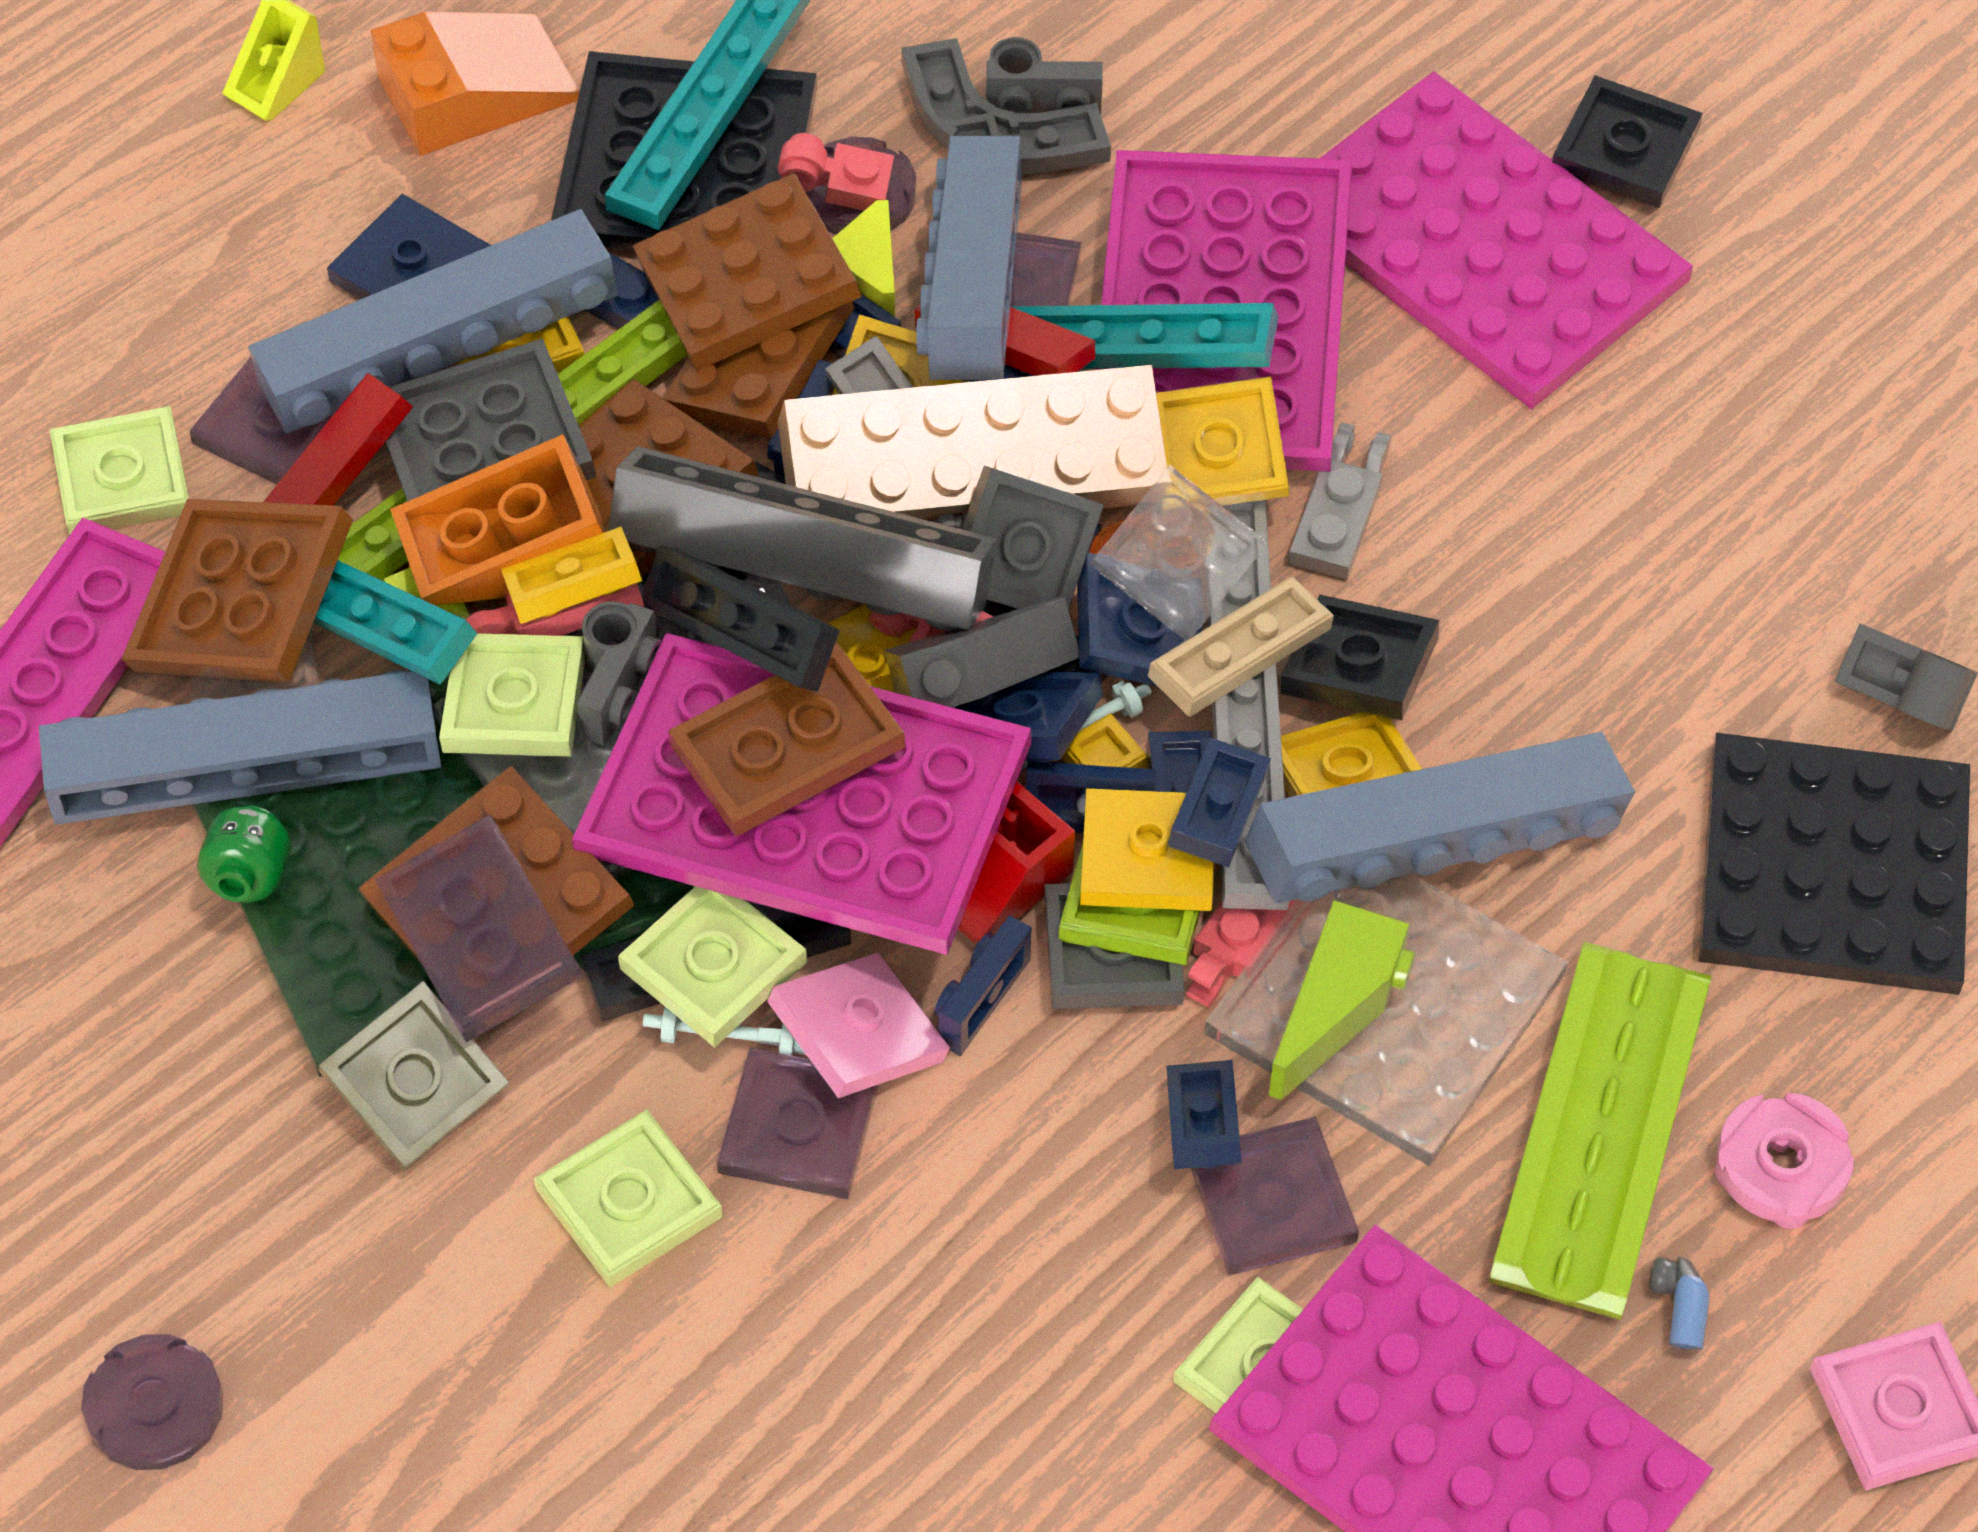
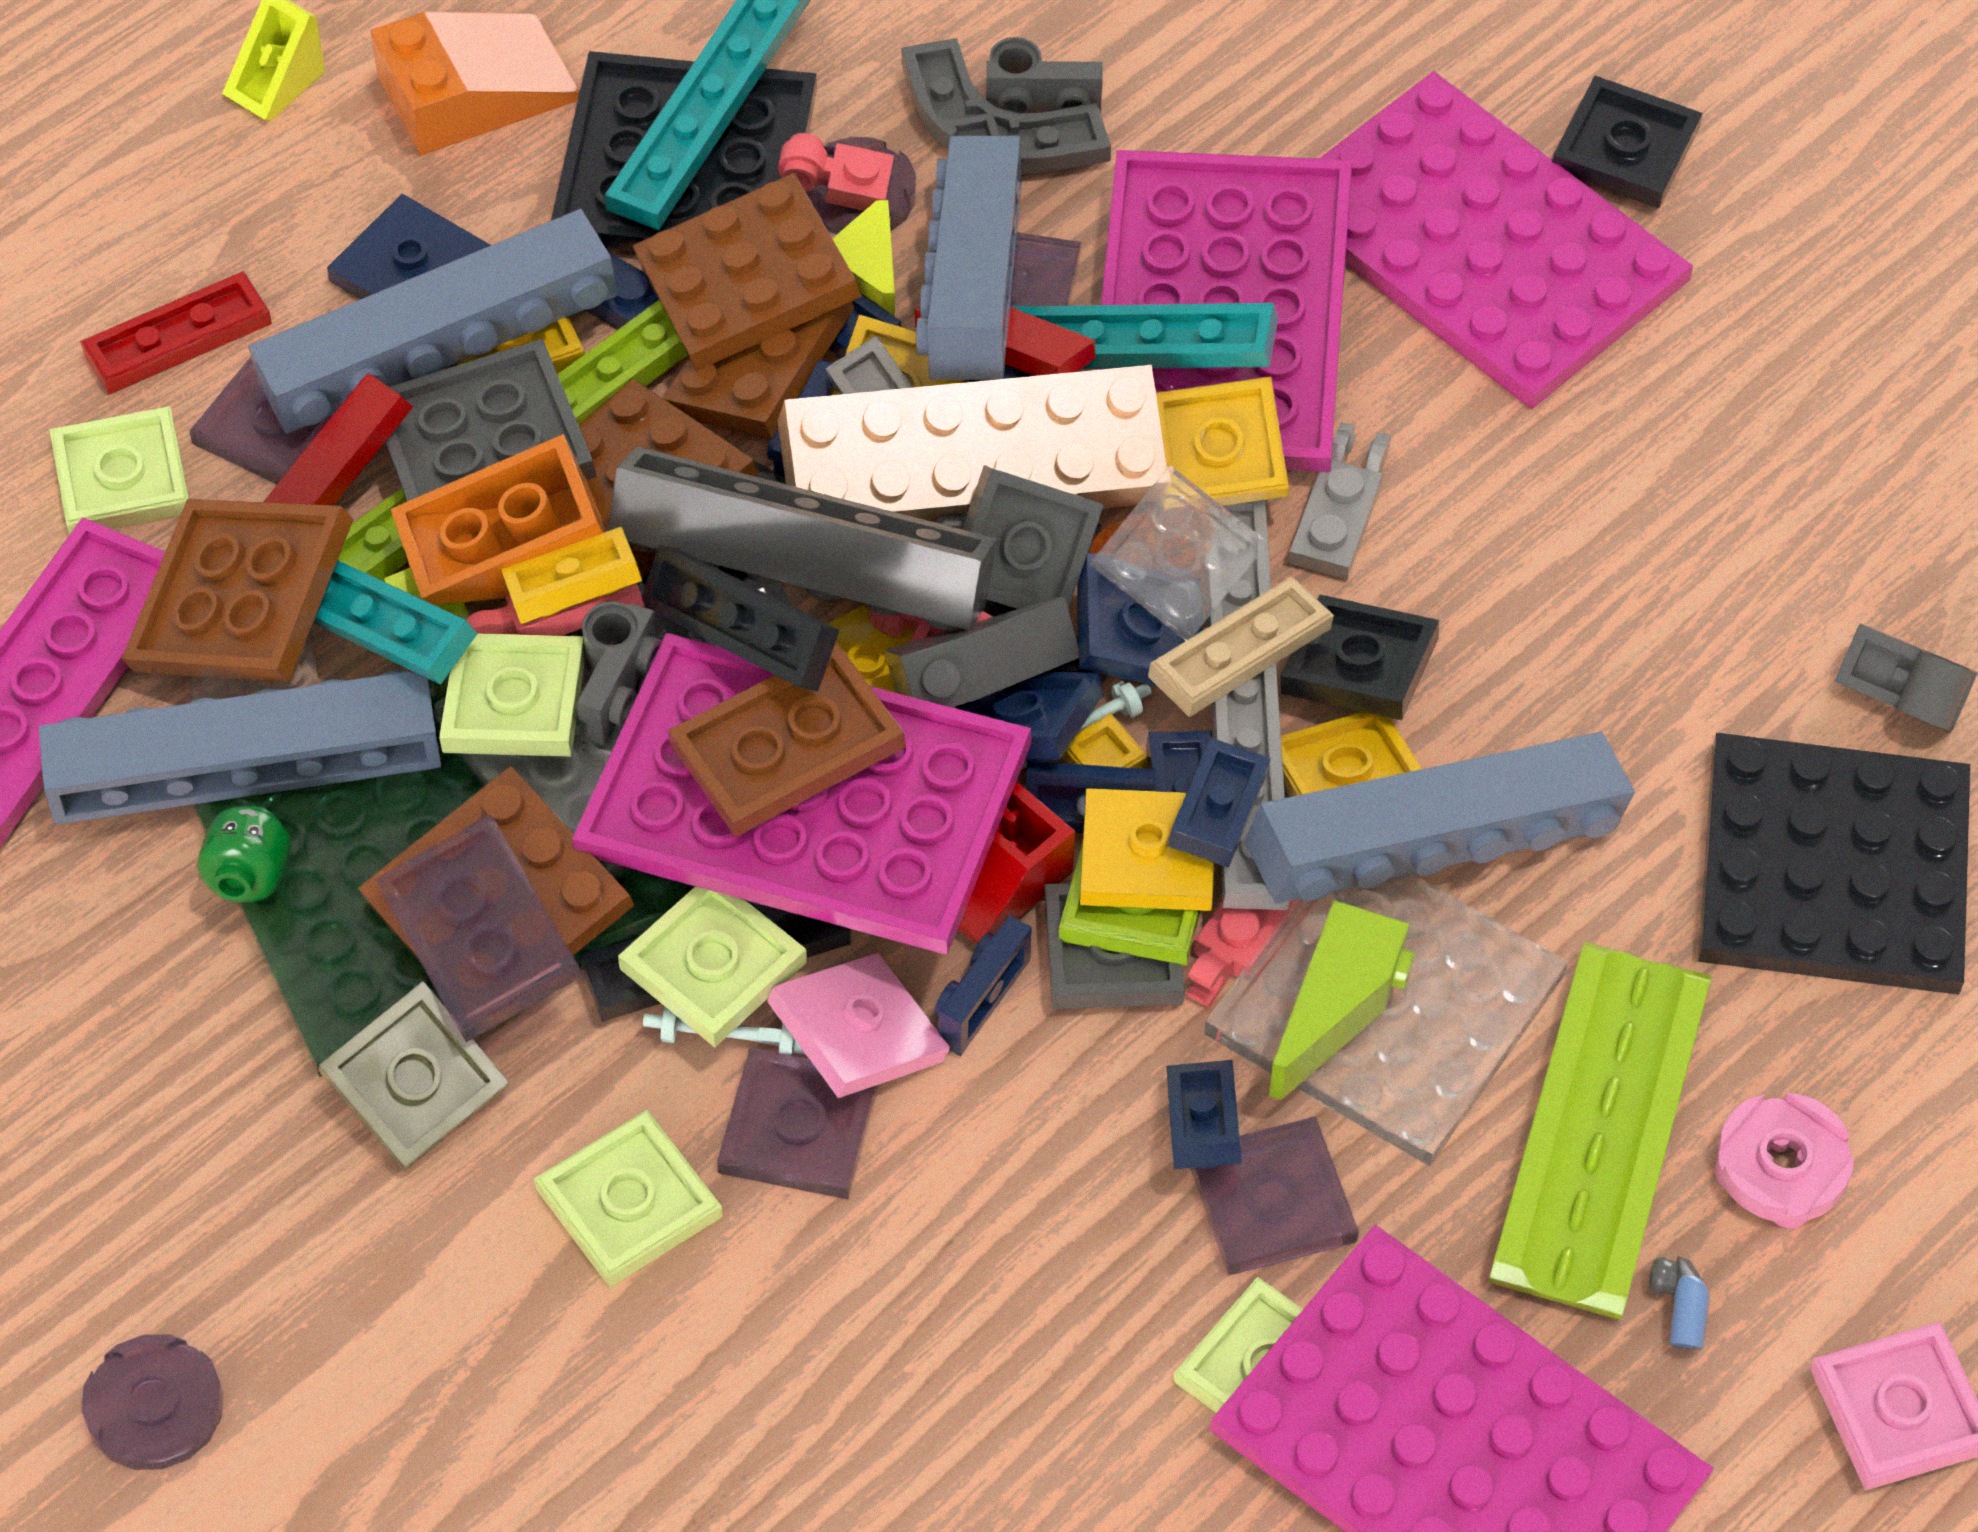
(176, 332): none -> red tile

